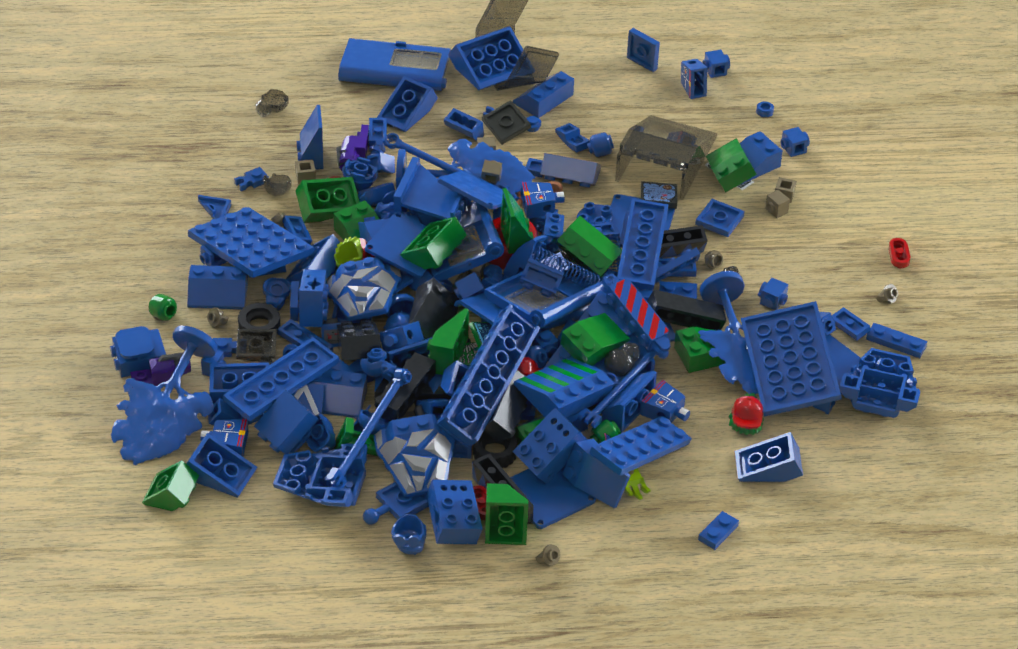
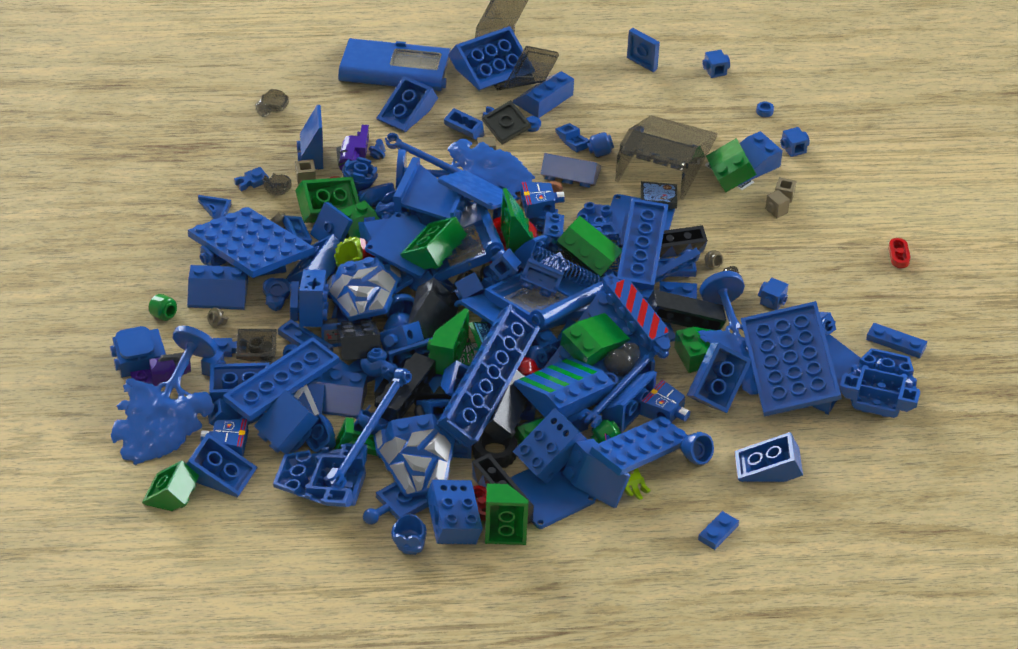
(259, 311): black tyre -> none
(331, 222): none -> blue plate
(377, 130): blue plate -> none
(383, 161): blue panel -> none
(491, 171): dark tan plate -> none
(504, 263): none -> blue brick
(534, 166): blue tile -> none
(549, 555): dark tan plate -> none
(693, 73): blue torso -> none
(697, 448): none -> blue hat
(719, 377): none -> blue slope
(720, 217): blue plate -> none
(747, 415): red hair -> none
(851, 324): blue plate -> none
(888, 294): dark tan plate -> none

